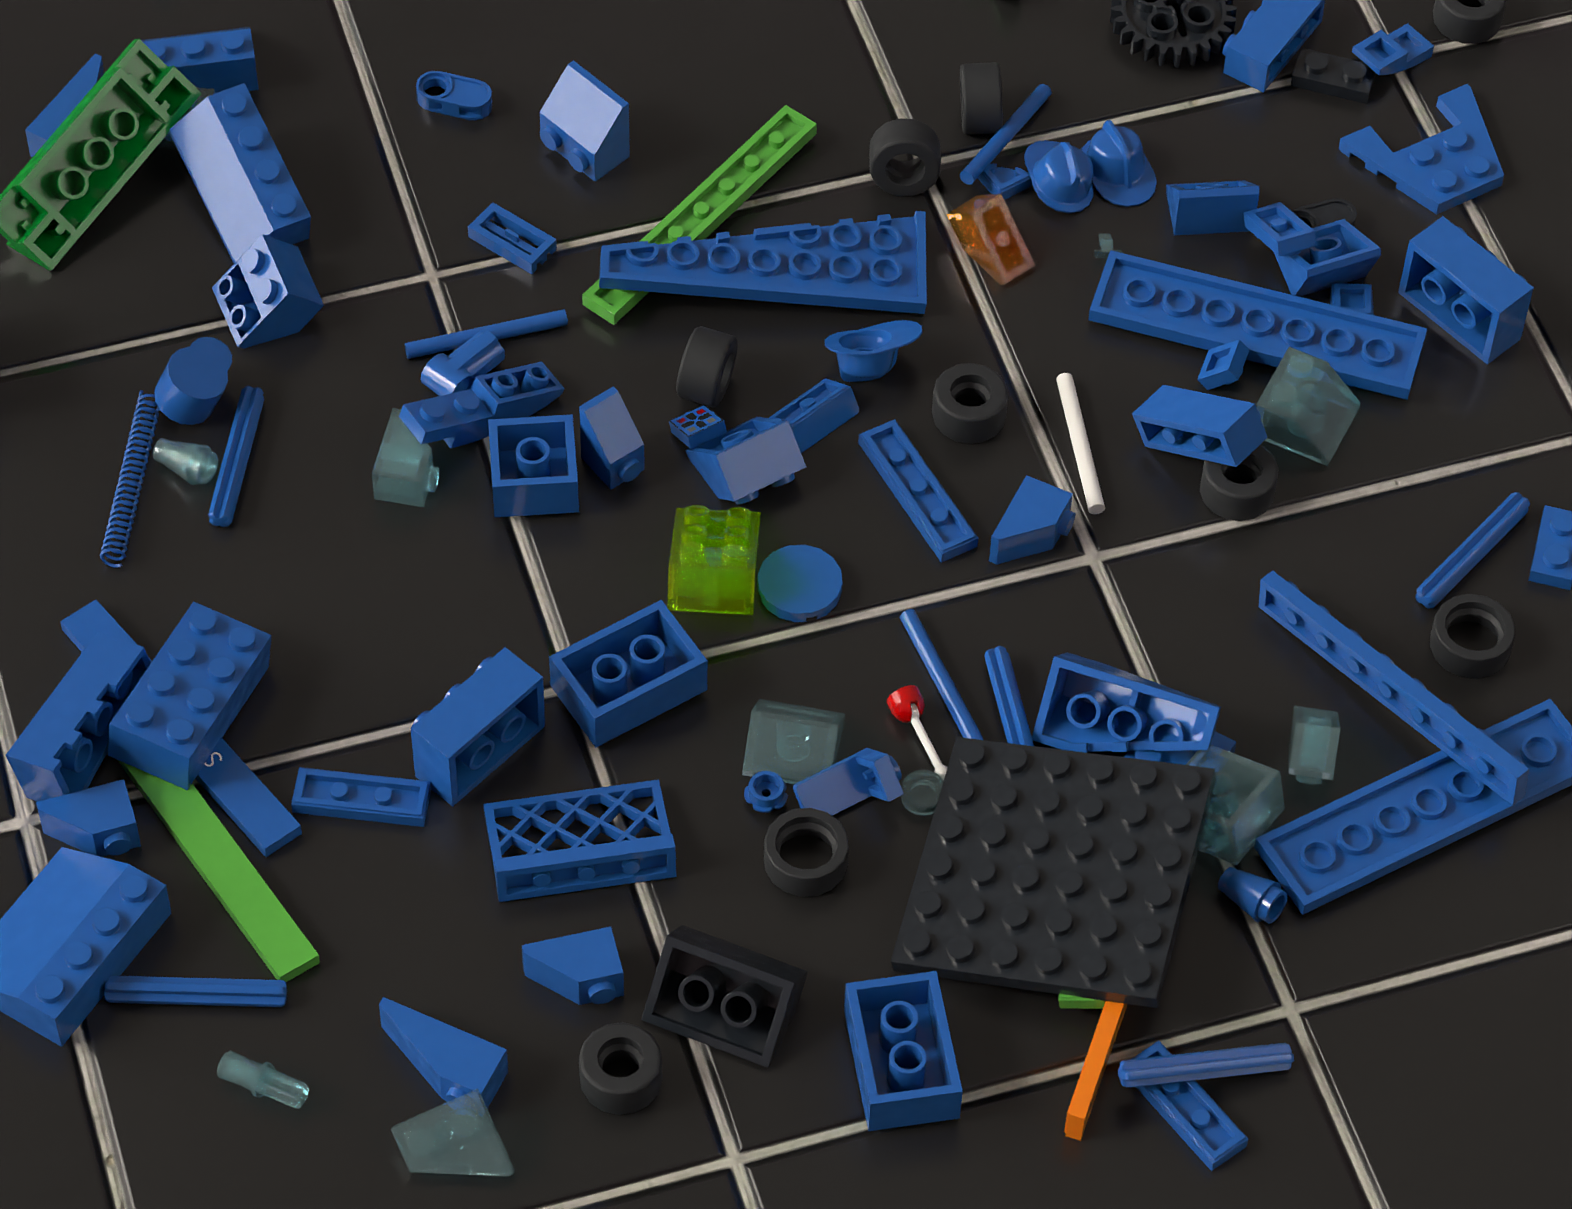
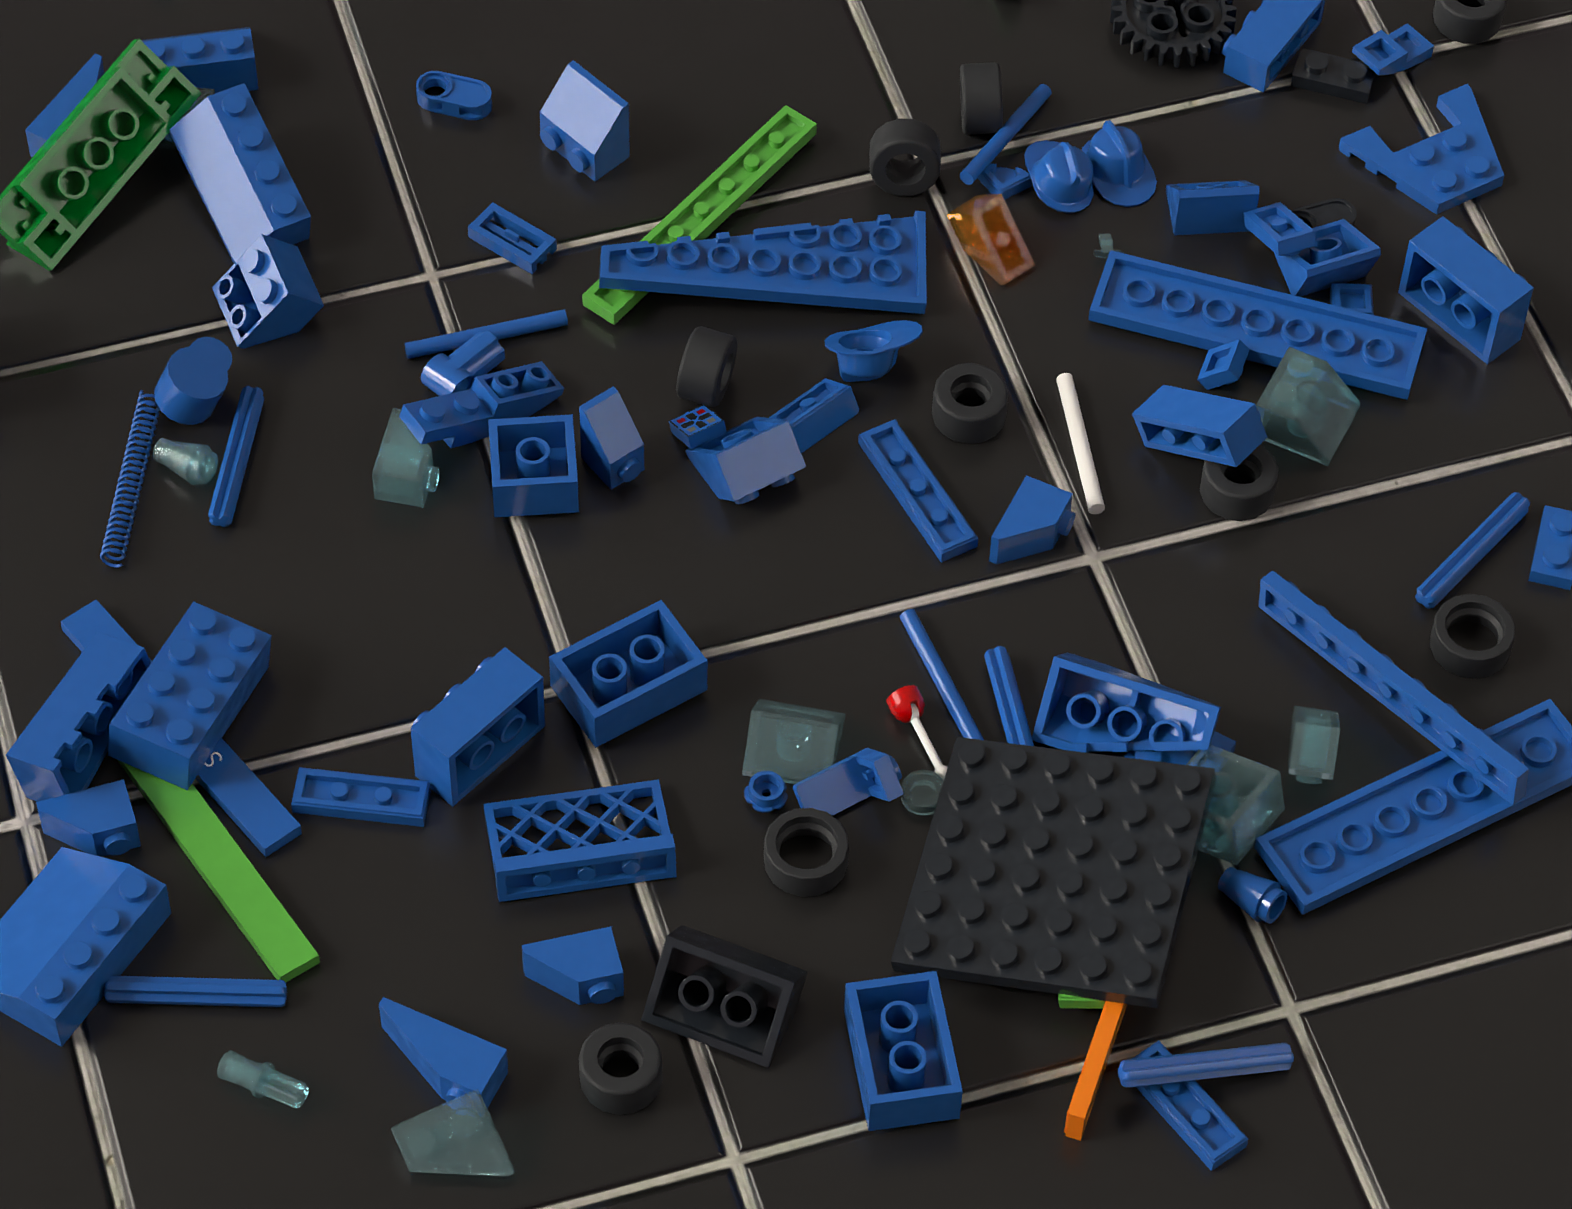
(713, 560): clear neon green slope -> none
(799, 583): blue tile -> none

